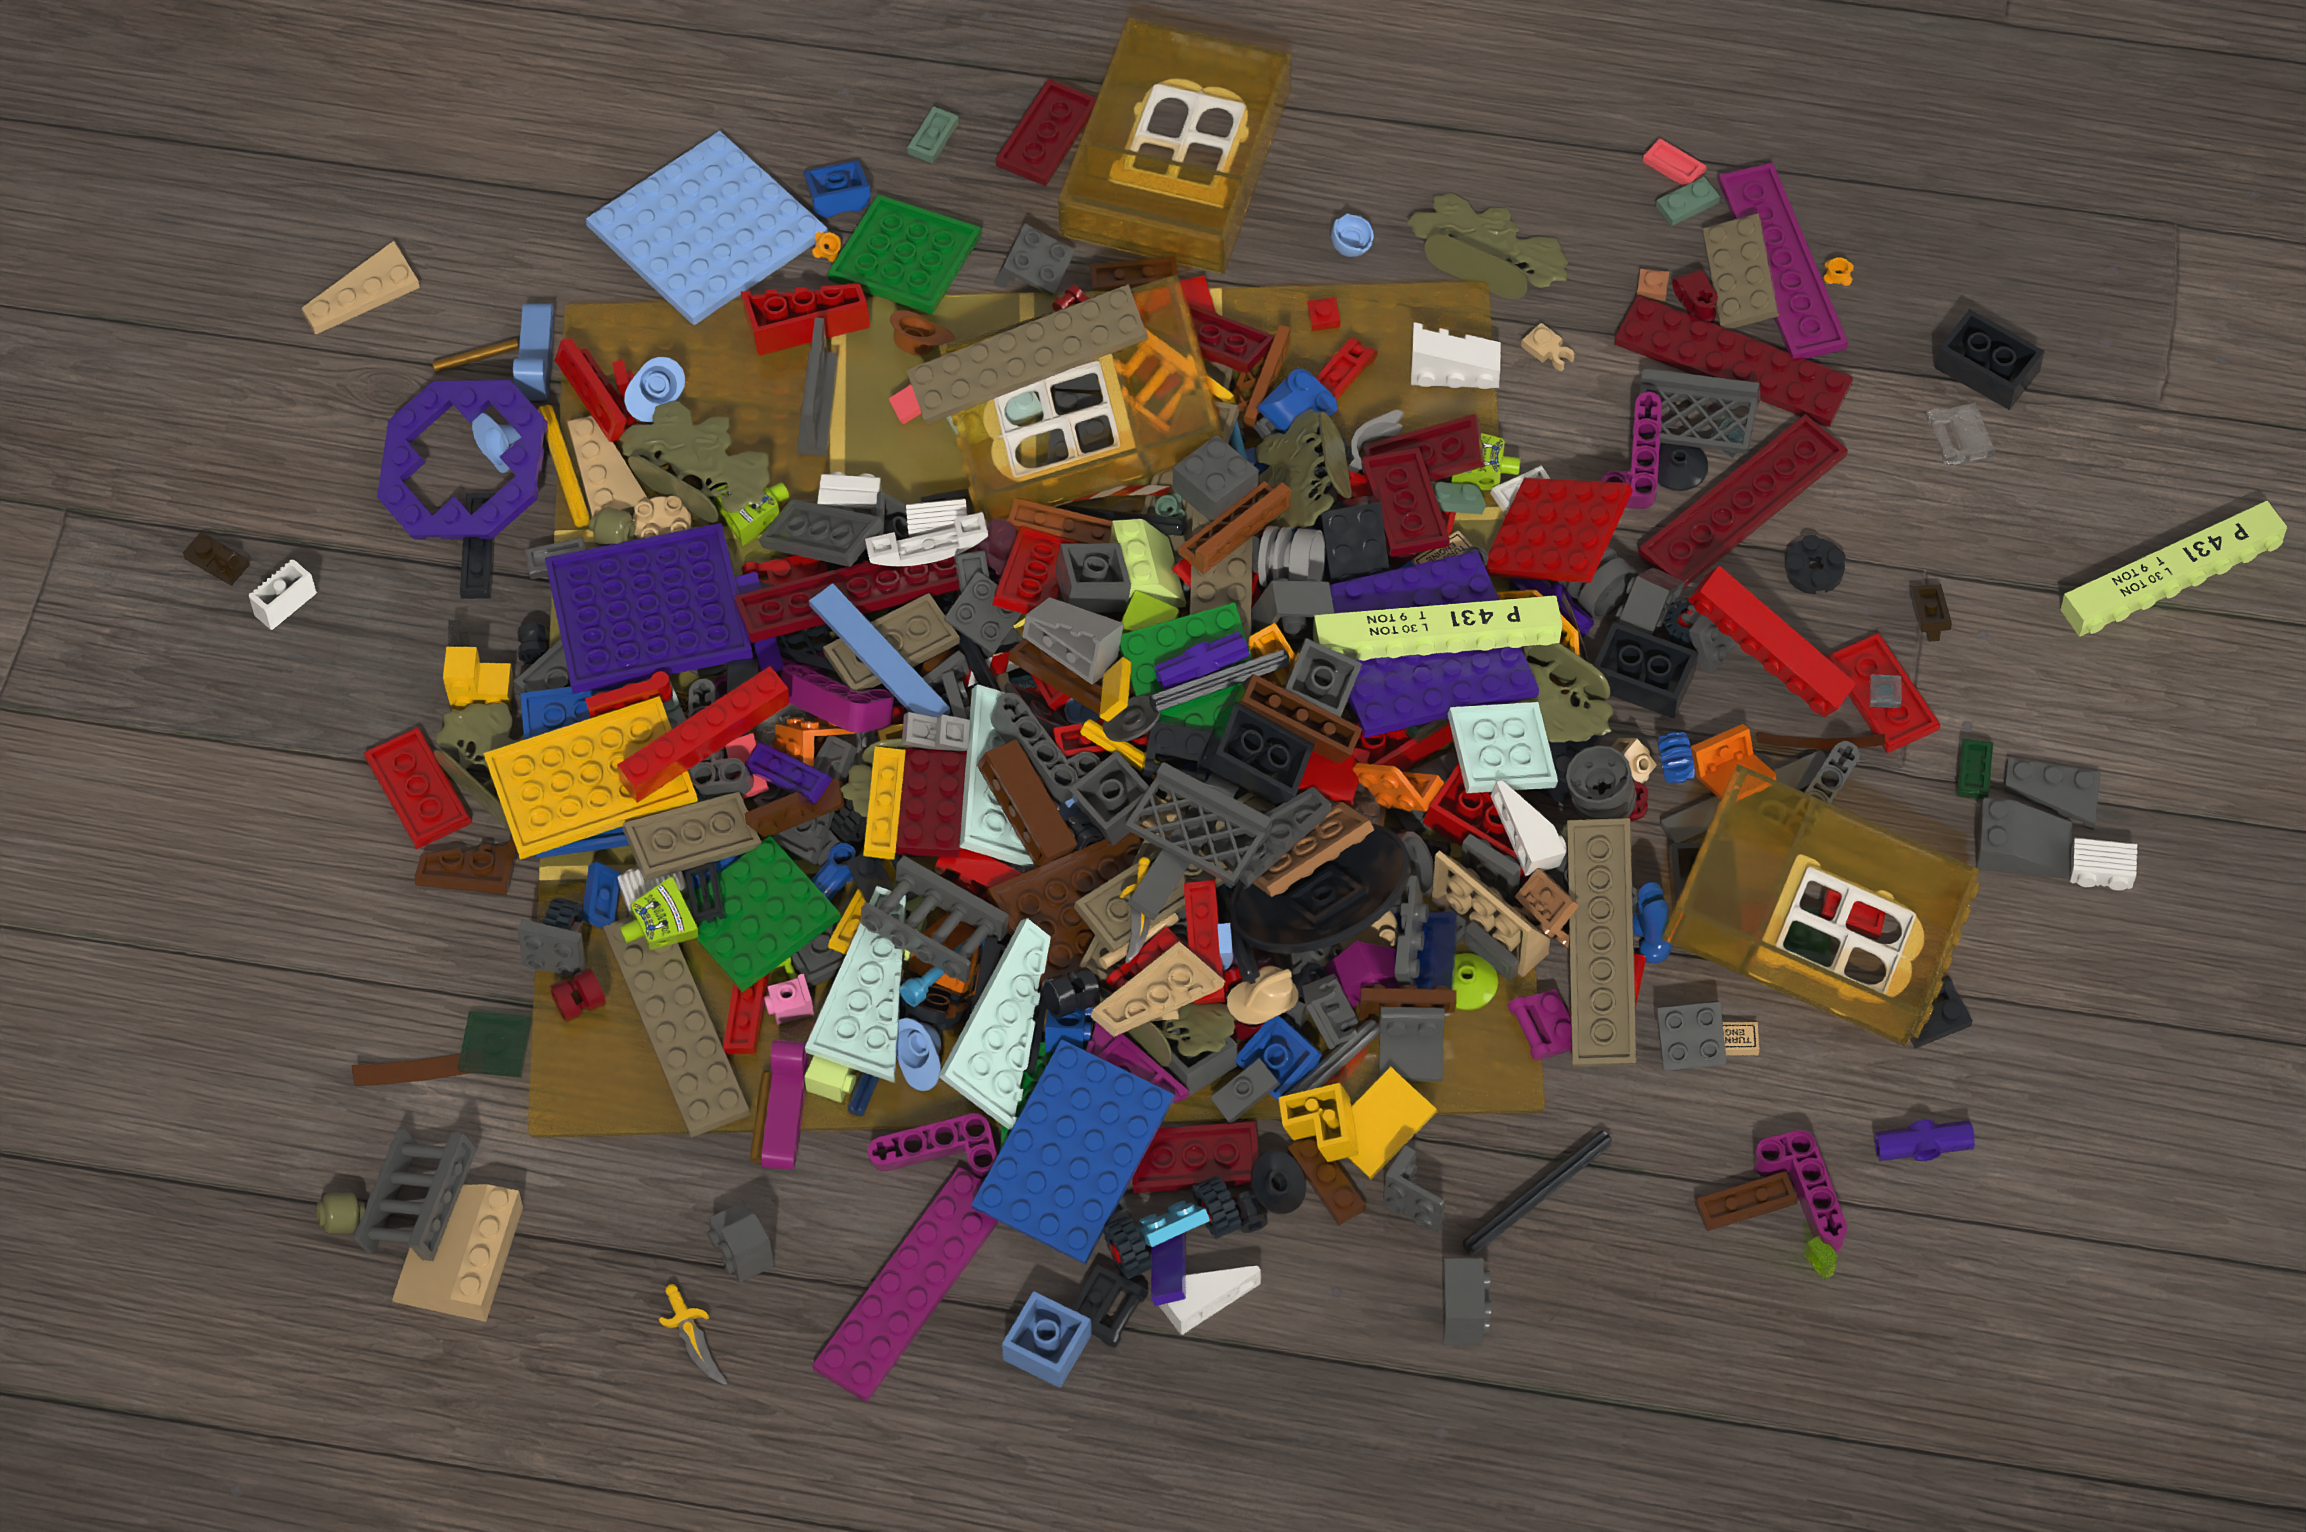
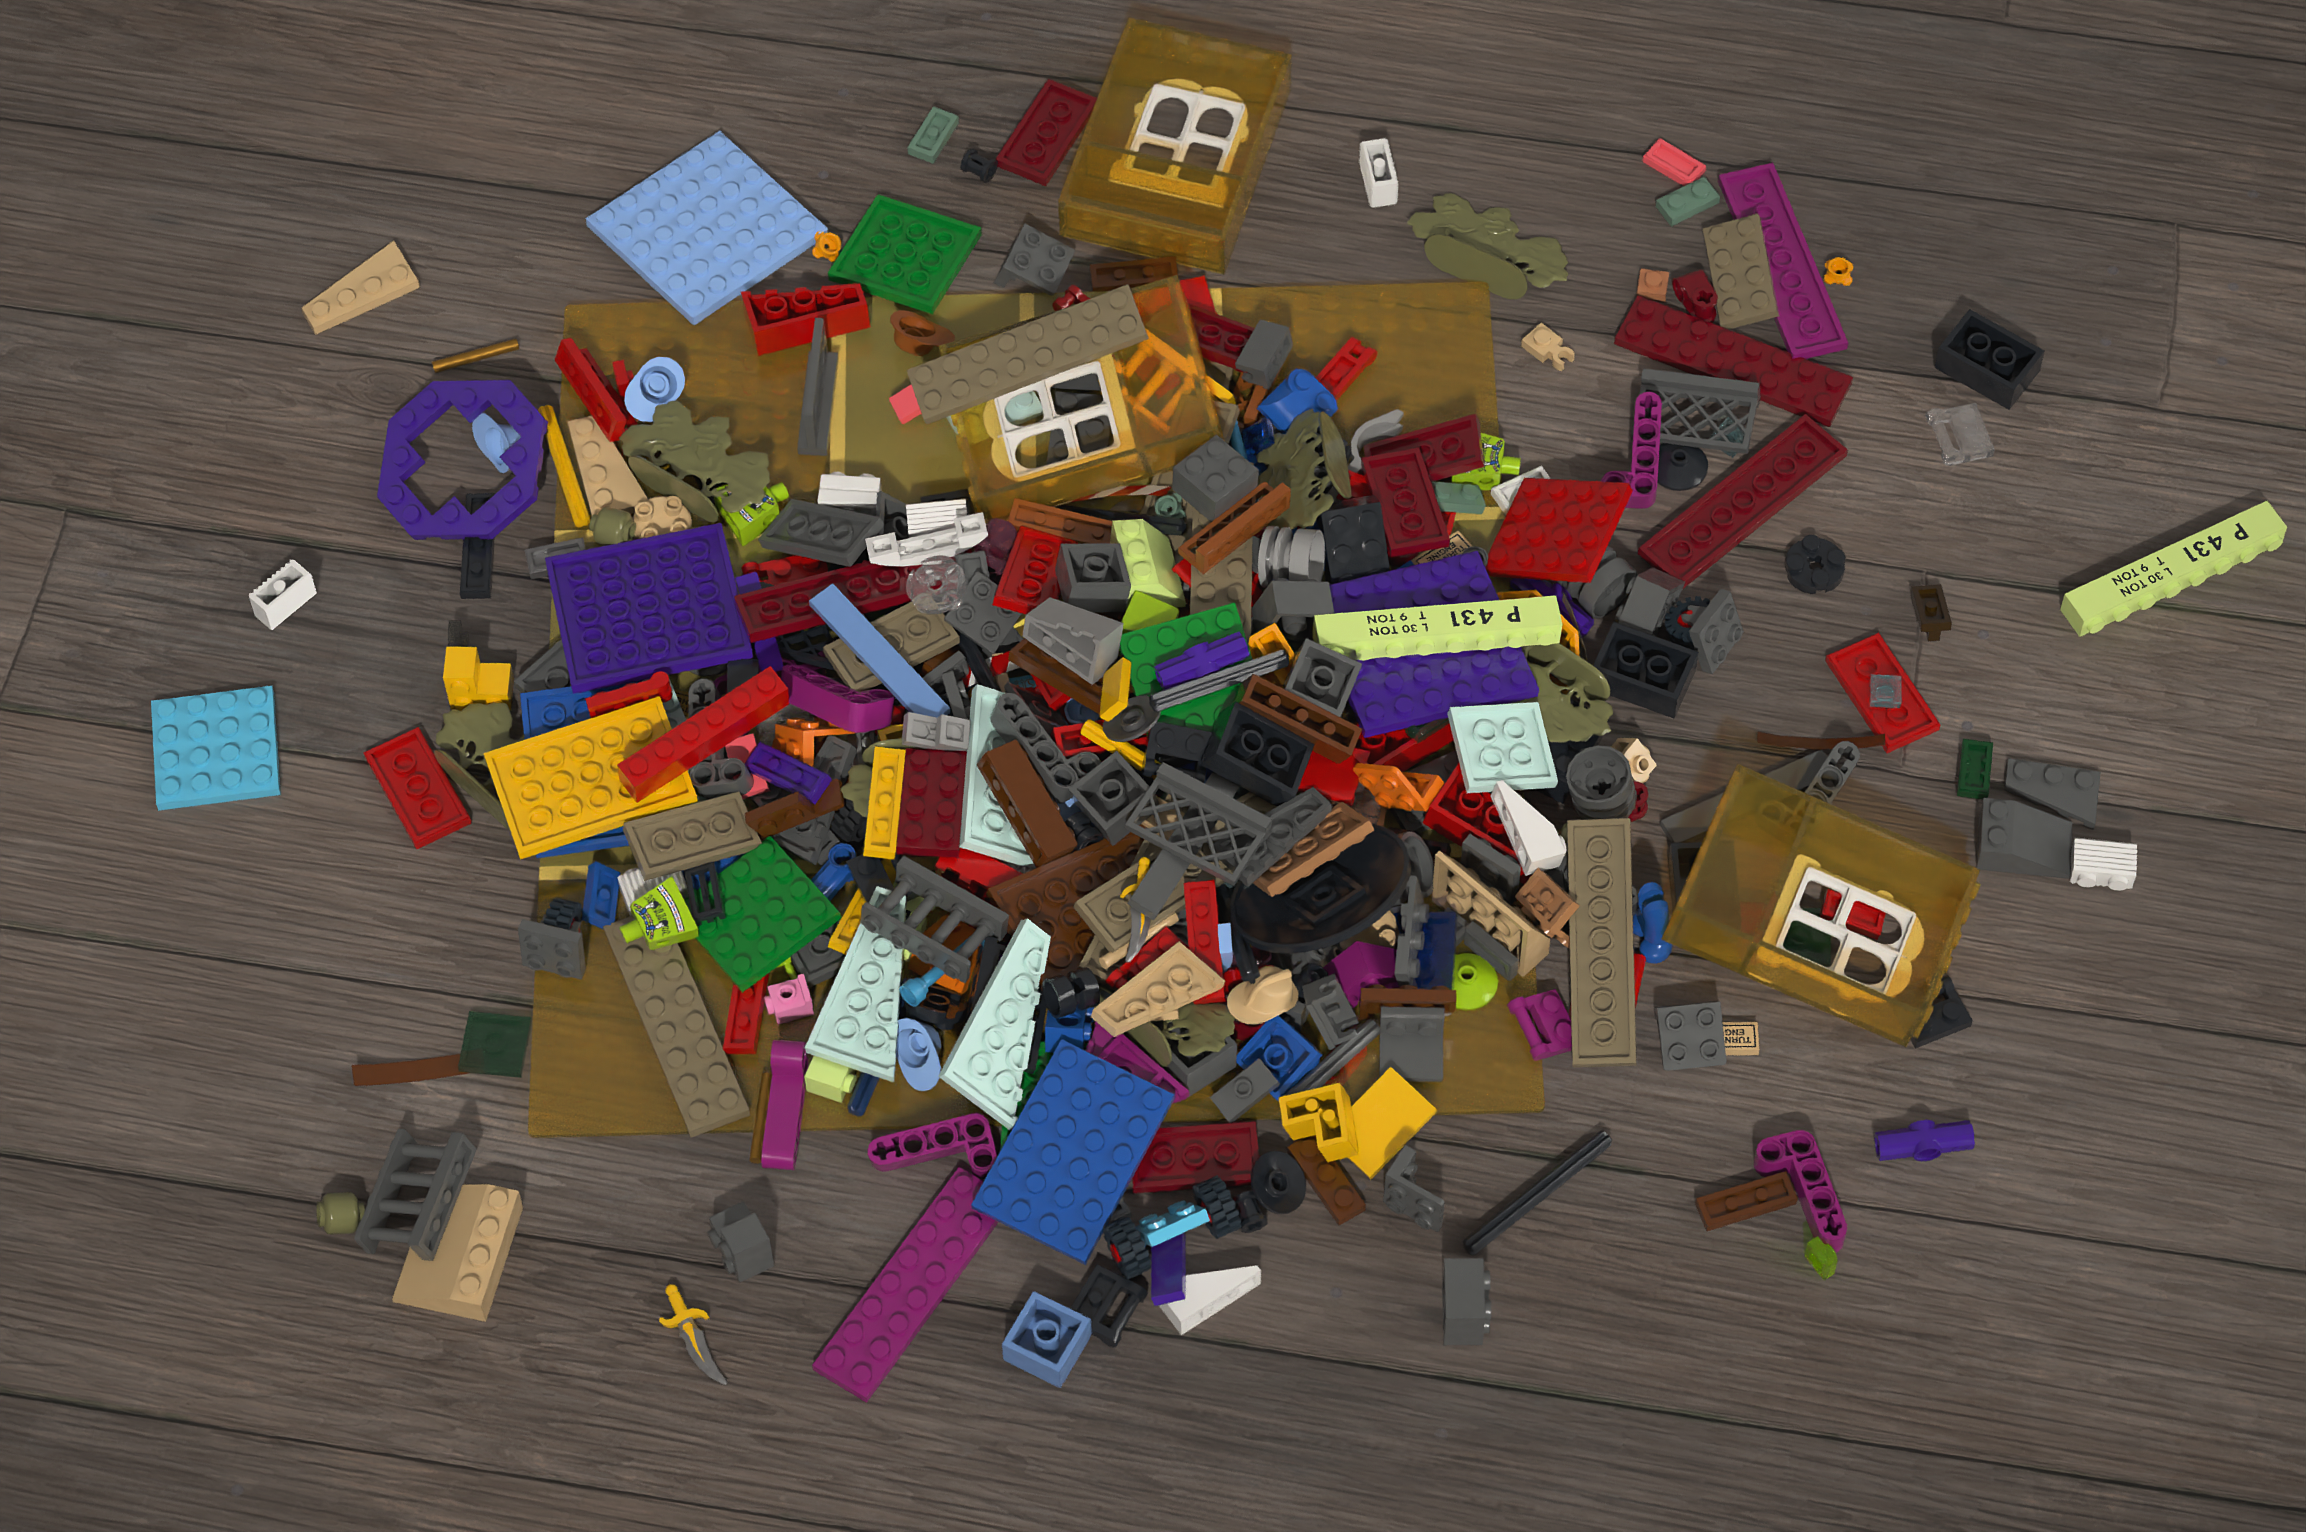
(215, 748): none -> medium azure plate
(216, 558): dark brown hinge -> none
(476, 870): reddish brown wing -> none
(532, 640): black wheel -> none
(533, 366): medium blue beam -> none
(587, 989): dark red wheel -> none
(838, 188): blue slope -> none
(946, 597): none -> clear plate
(979, 165): none -> black bush
(1258, 437): none -> clear blue tile
(1265, 353): none -> dark grey hinge
(1323, 314): red plate -> none
(1351, 235): light blue hair -> none
(1378, 172): none -> white brick
(1454, 360): white wedge -> none
(1676, 757): blue gear -> none
(1719, 755): orange bracket -> none
(1771, 642): red brick -> none

